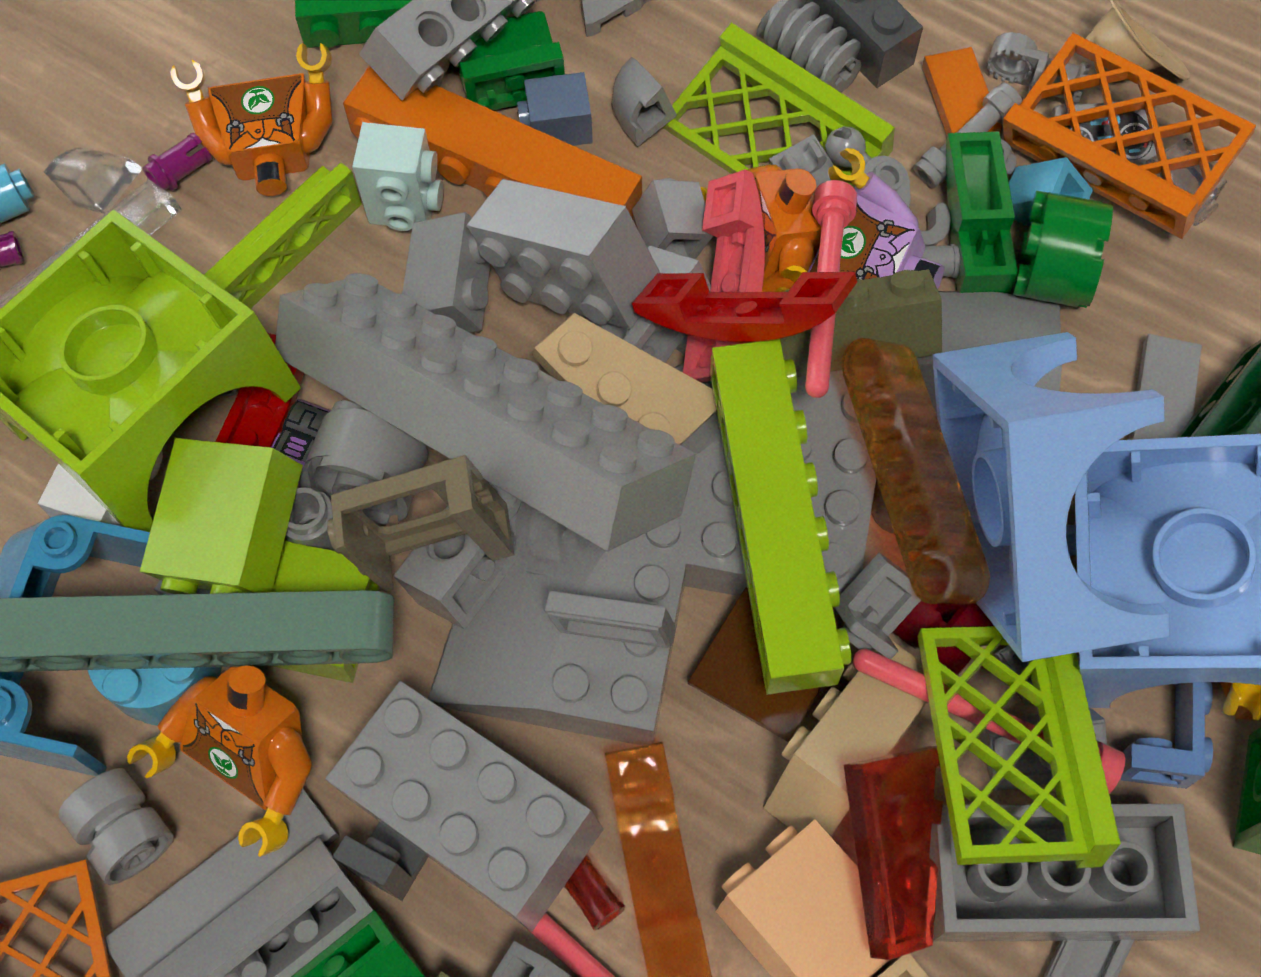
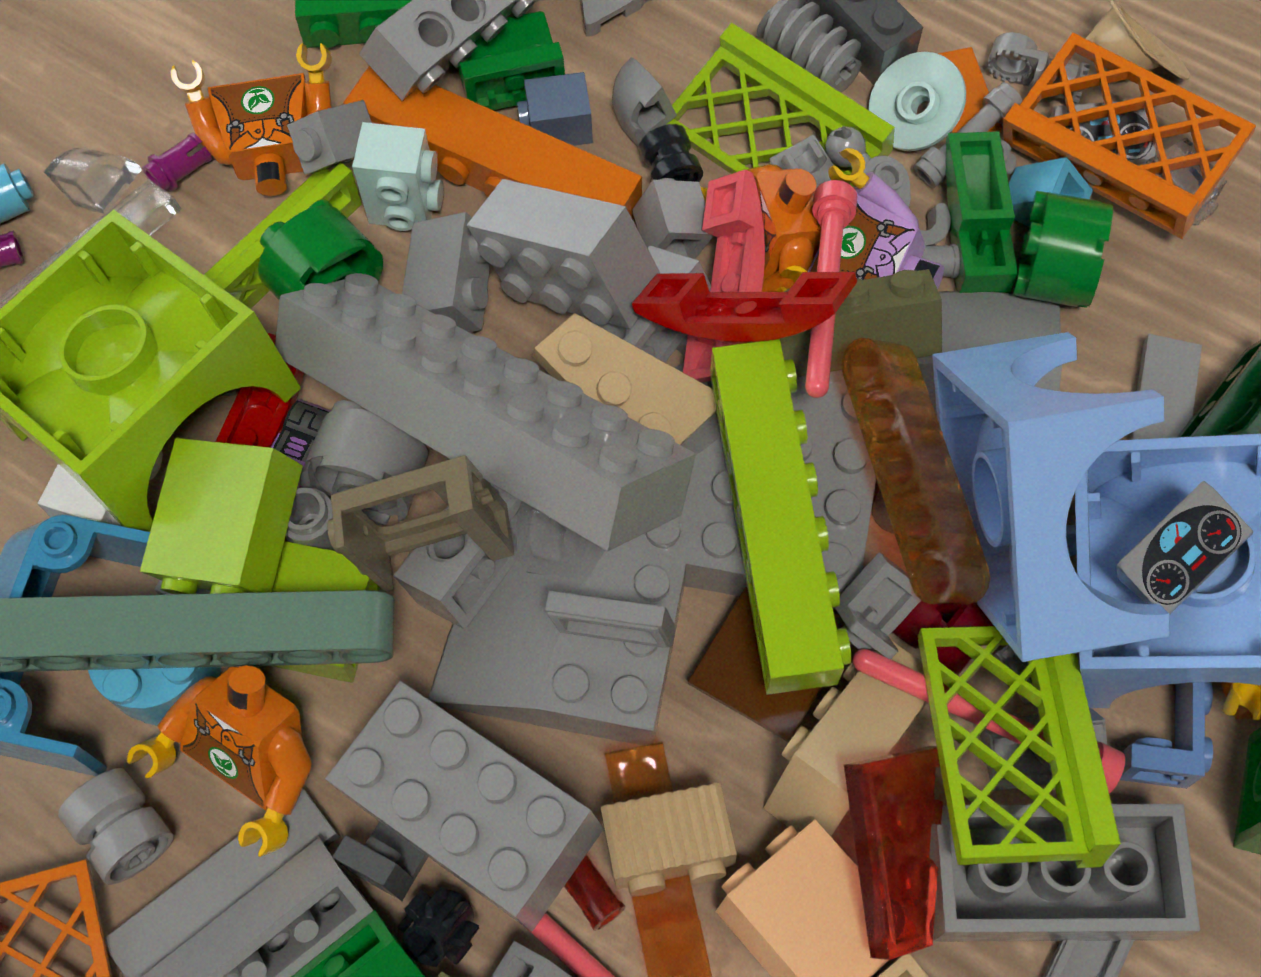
(315, 248): none -> green brick
(328, 136): none -> light grey brick
(438, 927): none -> black gear
(668, 154): none -> black wheel
(669, 839): none -> tan brick
(907, 85): none -> light aqua dish
(1183, 549): none -> slope

